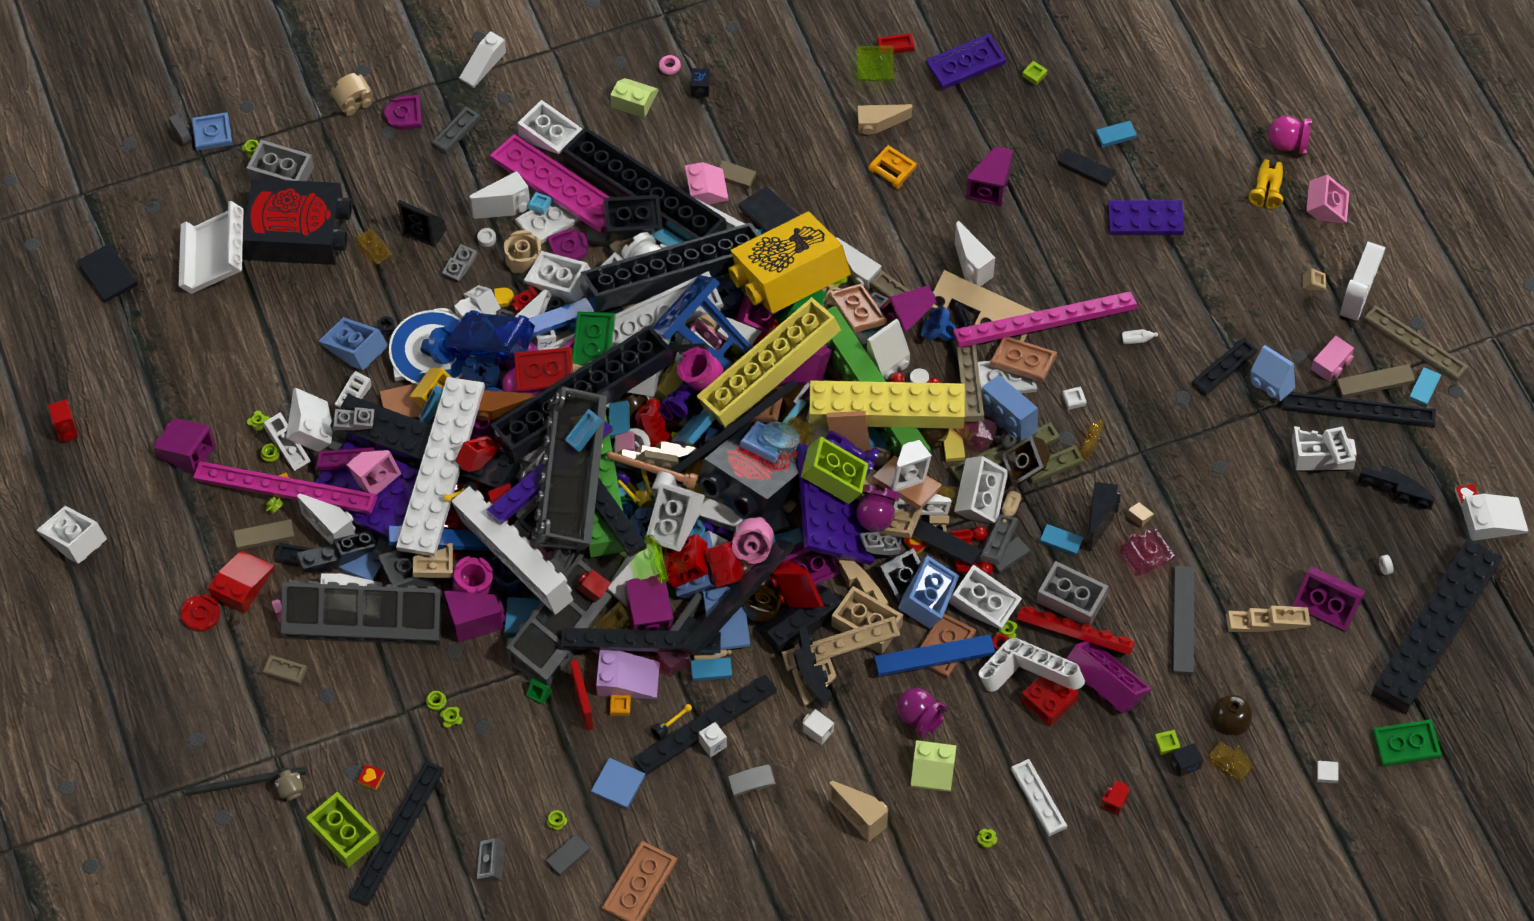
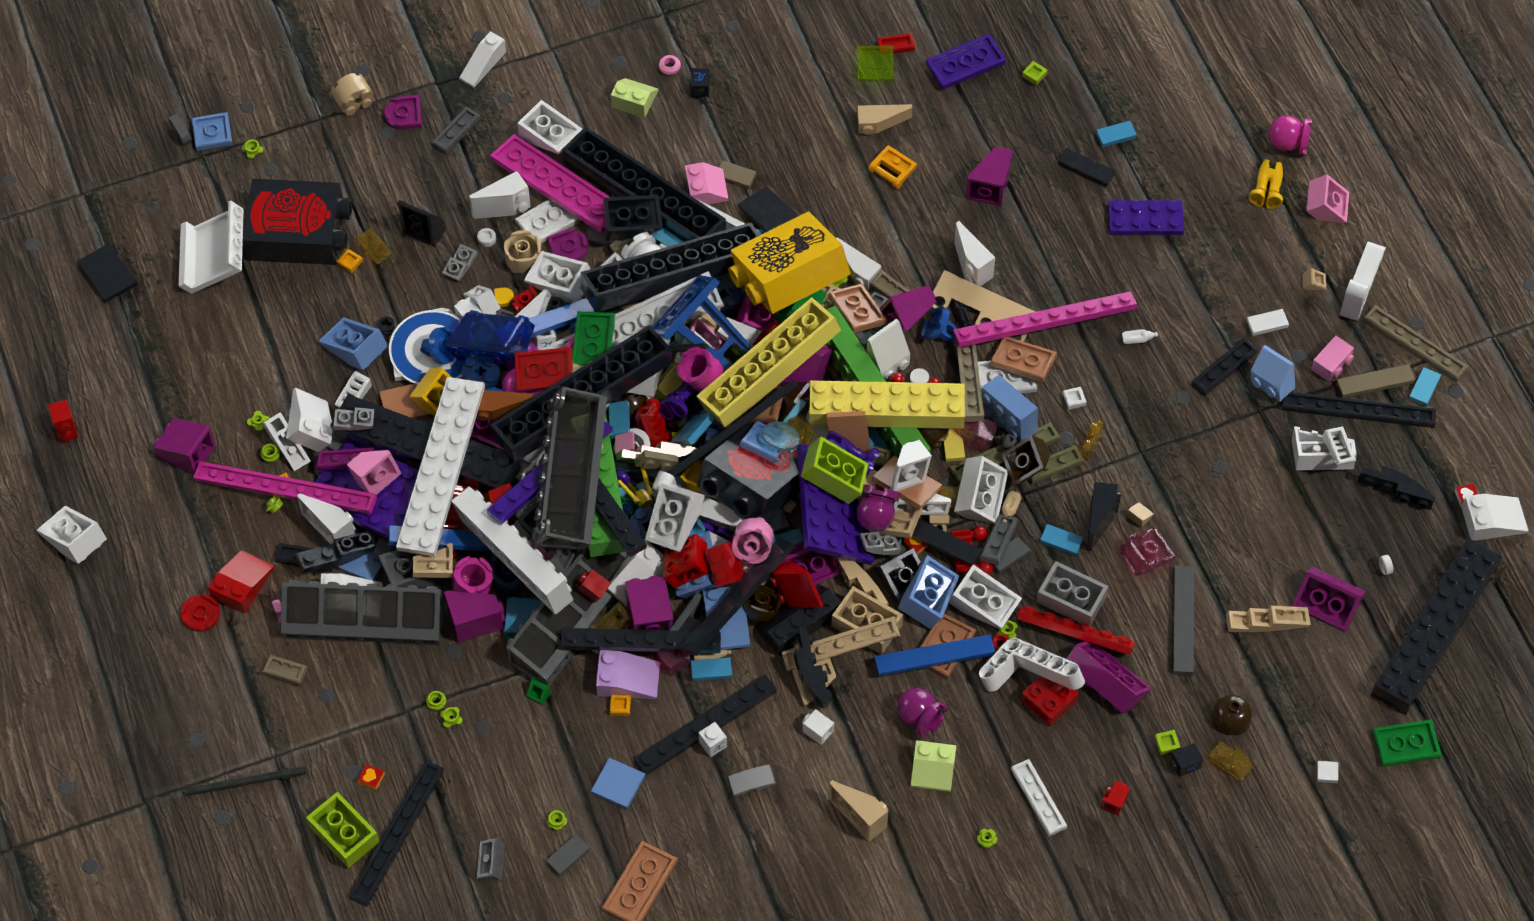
(264, 534): dark tan tile -> none
(279, 163): light grey brick -> none
(289, 785): dark tan head -> none
(349, 261): none -> light orange tile
(431, 405): dark azure tile -> none
(447, 497): hinge -> none
(476, 453): red slope -> none
(539, 203): medium azure tile -> none
(581, 695): red tile -> none
(584, 430): dark azure tile -> none
(656, 558): clear neon green tile -> none
(661, 730): hinge -> none
(688, 479): nougat piece -> none
(1267, 322): none -> white tile

